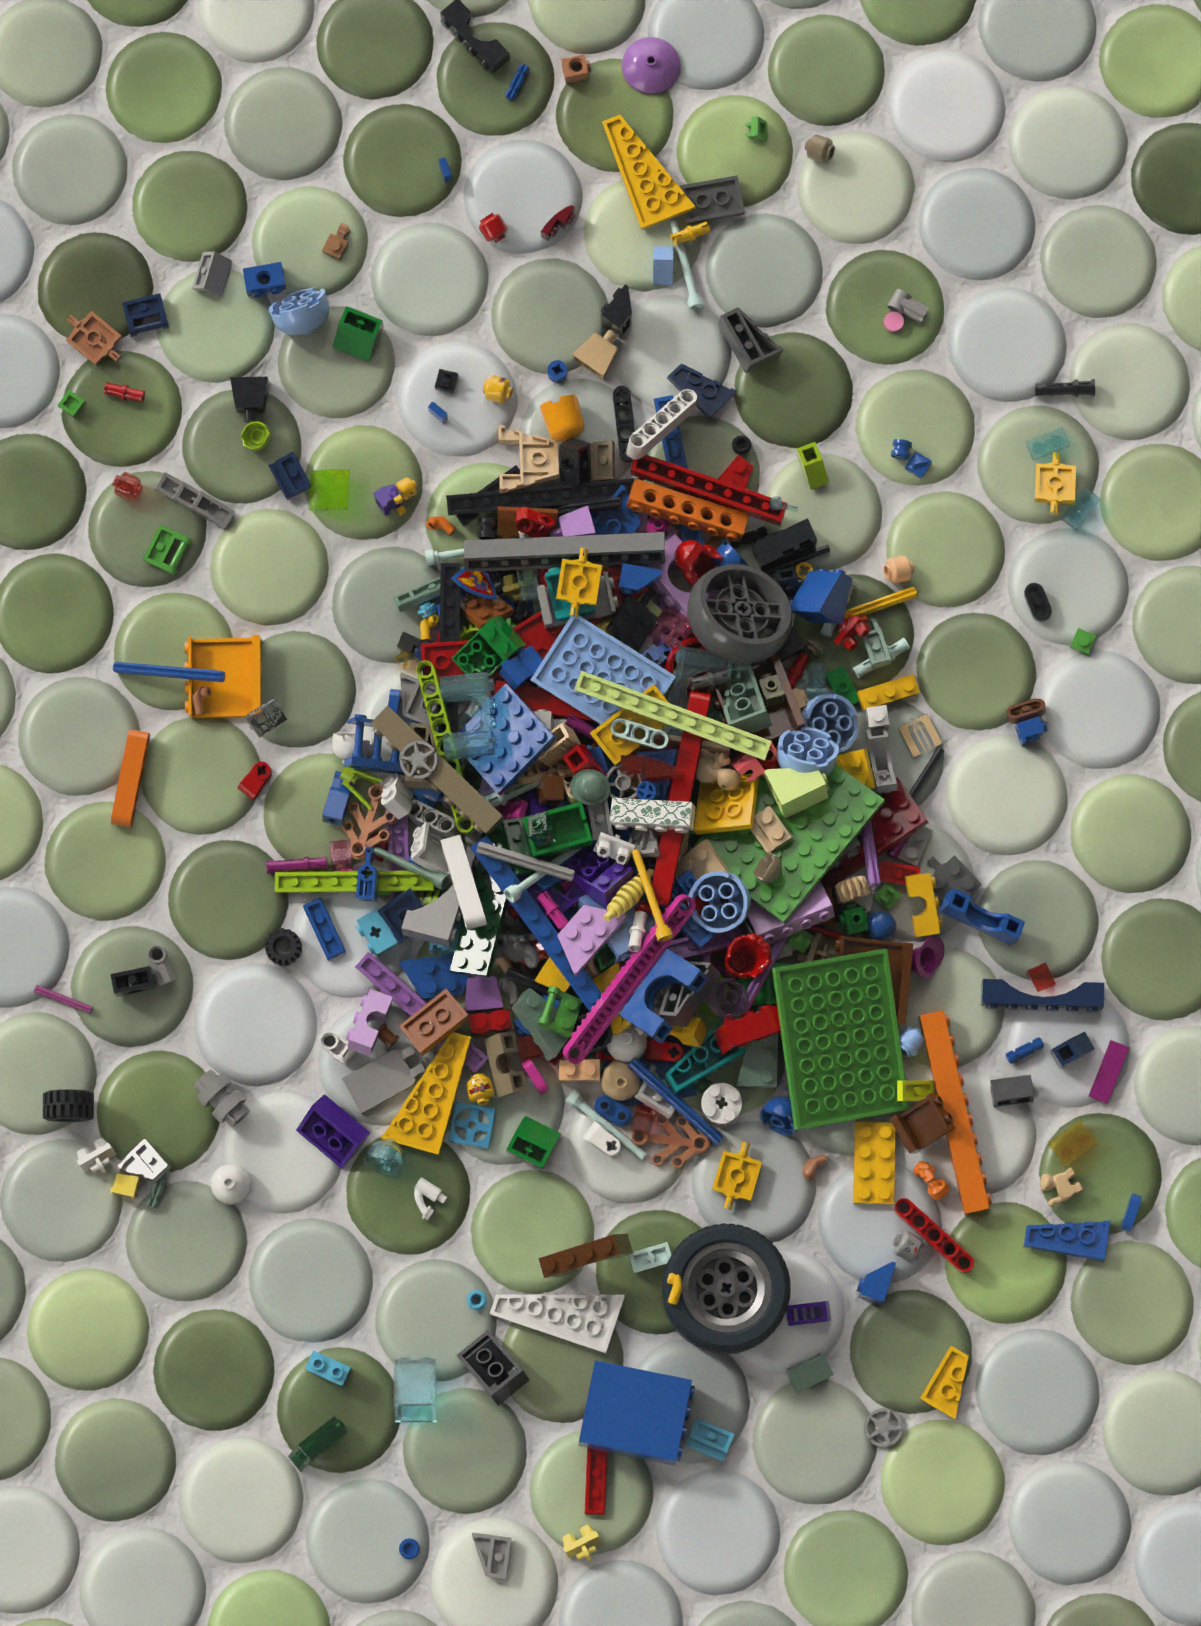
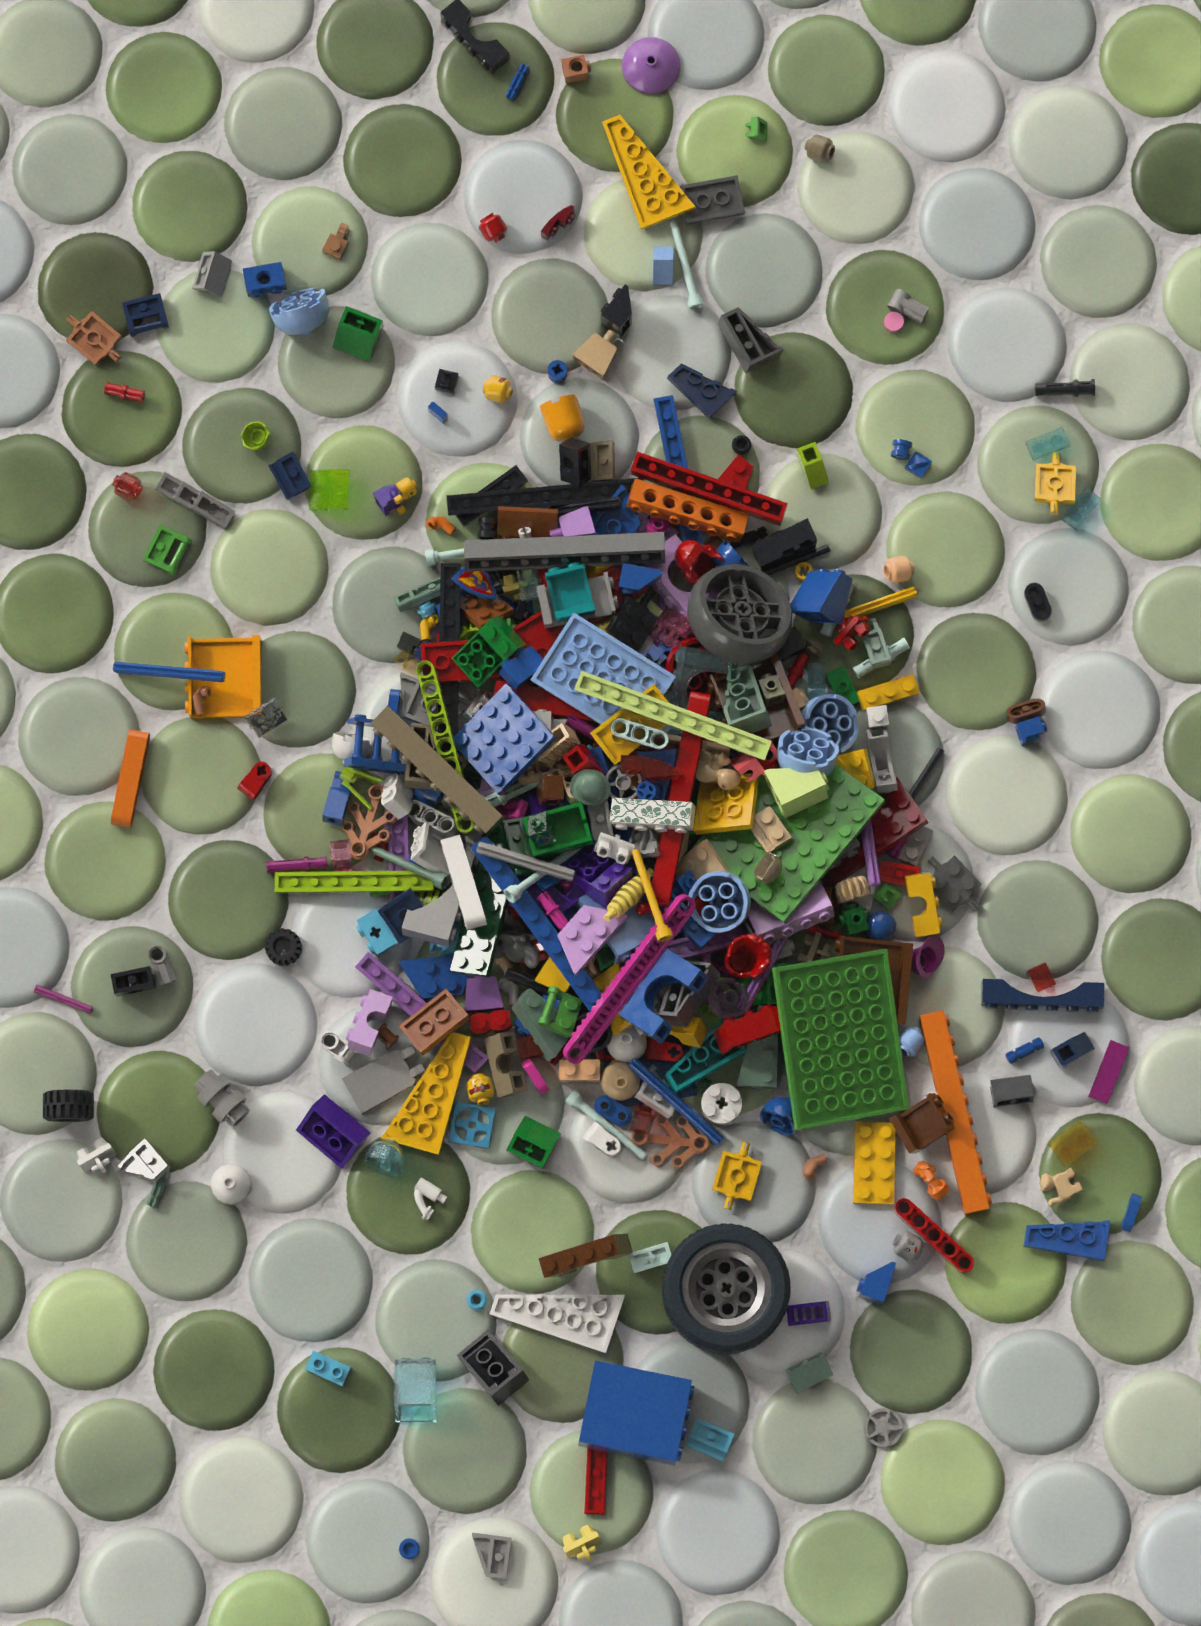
(71, 403): bright green plate -> none
(126, 1185): light yellow panel -> none
(250, 395): black torso -> none
(317, 1443): clear green slope -> none
(324, 929): blue tile -> none
(368, 887): blue piece -> none
(418, 759): light grey wheel -> none
(443, 164): blue tile -> none
(480, 739): clear light blue arch -> none
(535, 523): red piece -> none
(536, 457): tan wing -> none
(579, 582): yellow plate -> none
(623, 423): black beam -> none
(637, 931): white pin -> none
(661, 424): white beam -> none
(676, 1290): yellow arm -> none
(690, 233): yellow pin -> none
(710, 680): dark grey pin -> none
(776, 504): clear light blue hand -> none
(788, 581): black brick -> none
(800, 940): bright green tile -> none
(914, 1089): neon yellow plate -> none
(920, 735): piece -> none
(946, 1384): yellow wing -> none
(997, 925): blue arch -> none
(1083, 641): bright green plate -> none

